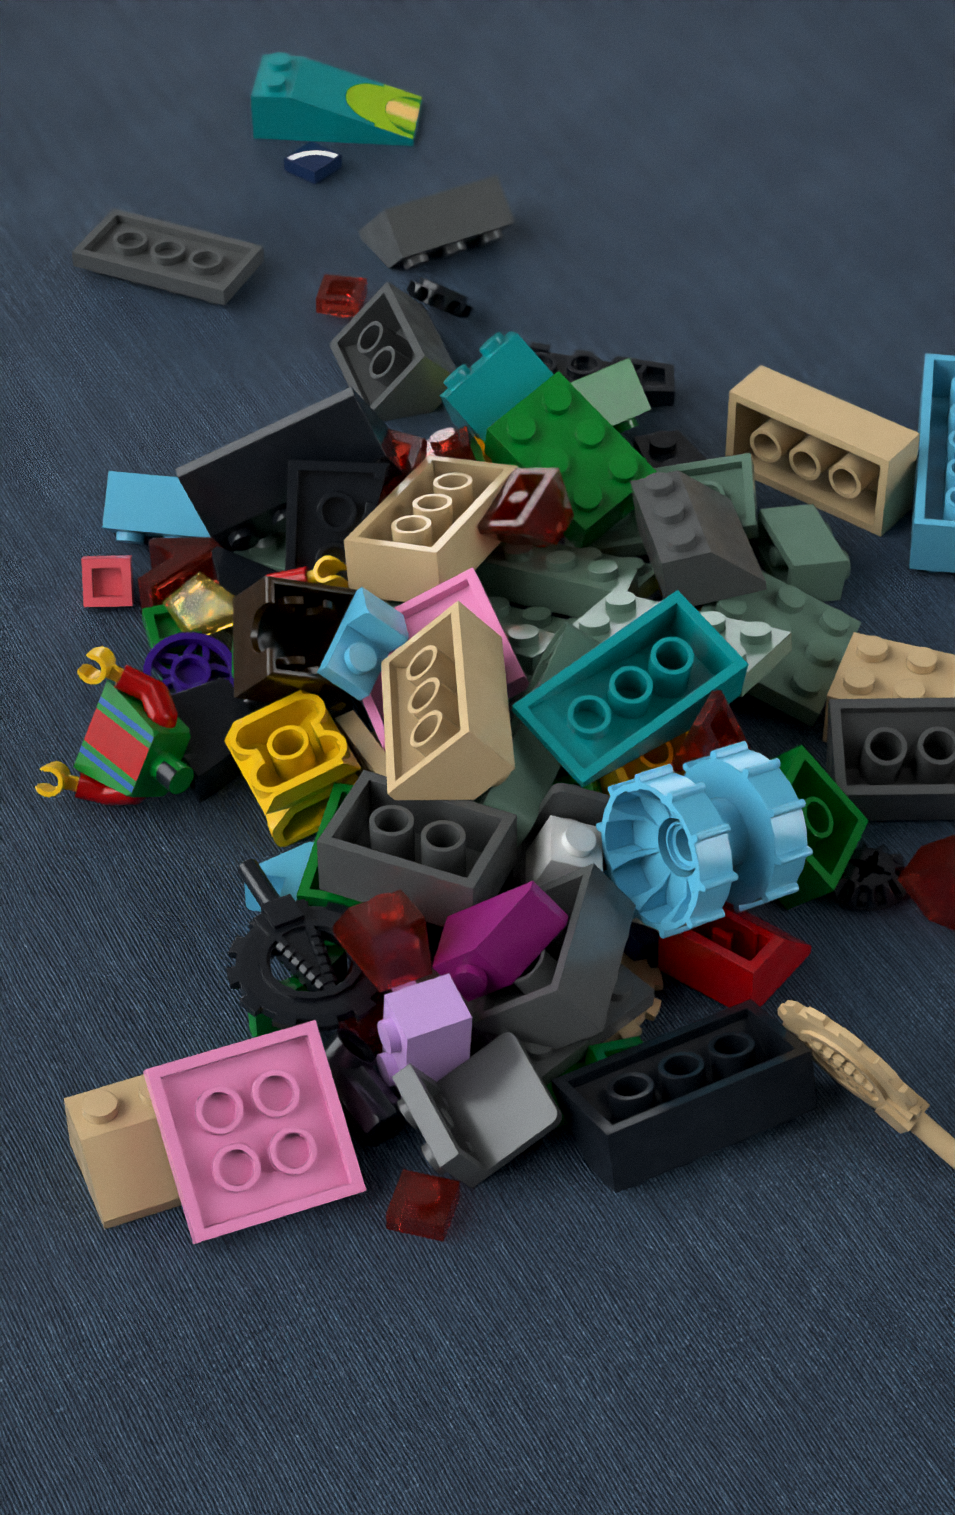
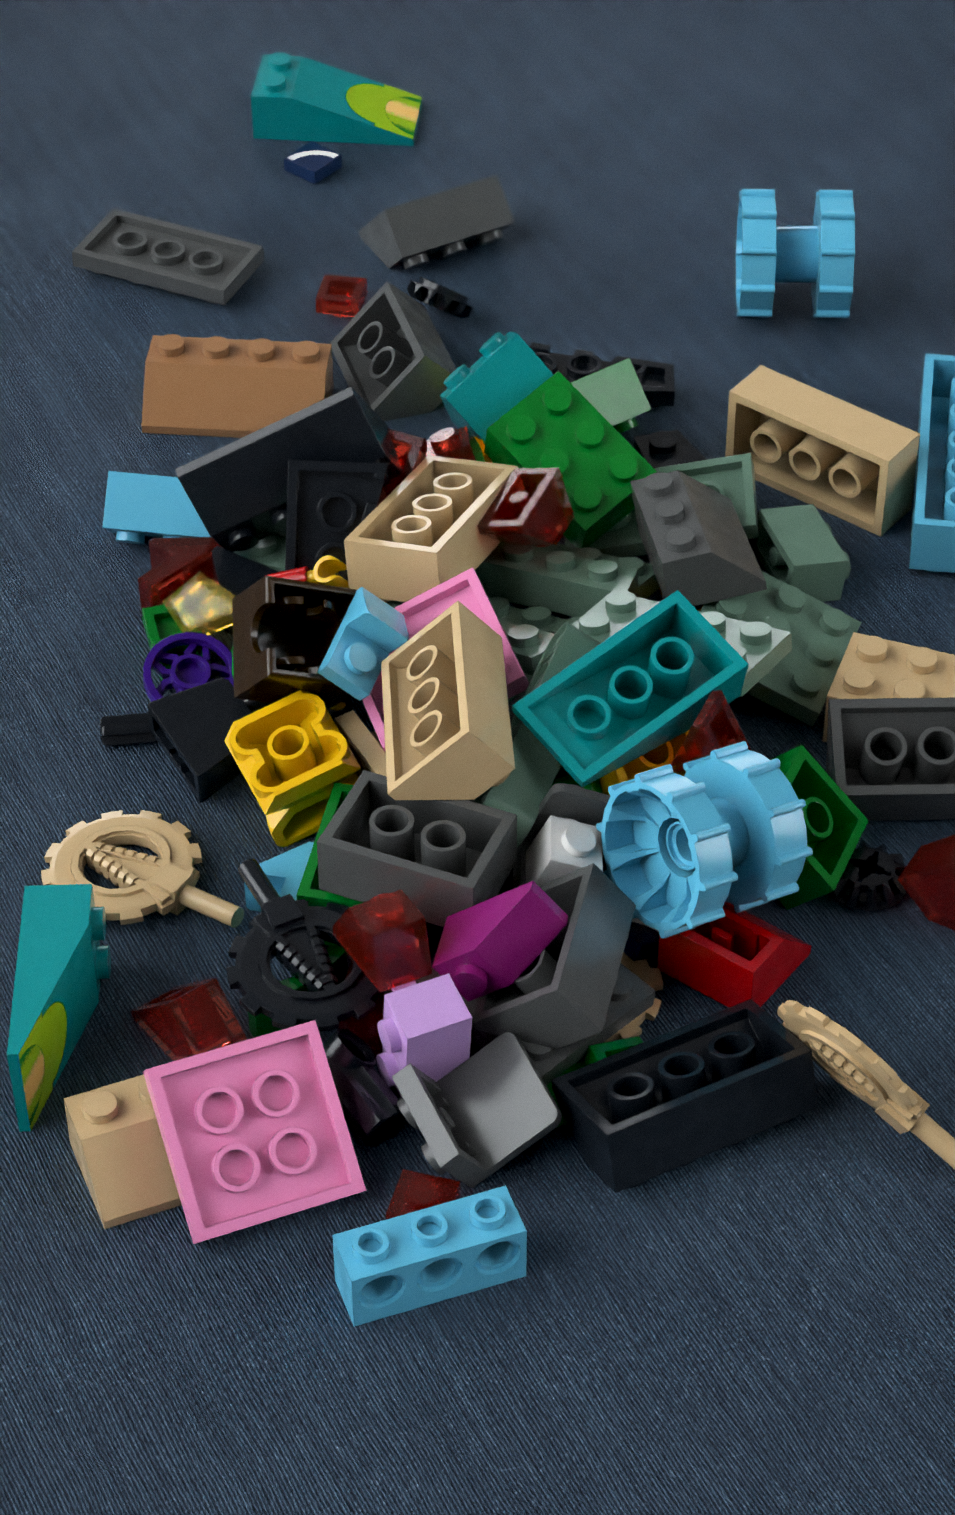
(53, 988): none -> teal slope
(107, 581): coral tile -> none
(131, 742): torso -> none
(143, 880): none -> tan bar
(190, 1019): none -> clear red slope
(230, 384): none -> medium nougat slope
(430, 1255): none -> medium azure brick
(795, 253): none -> medium azure piece

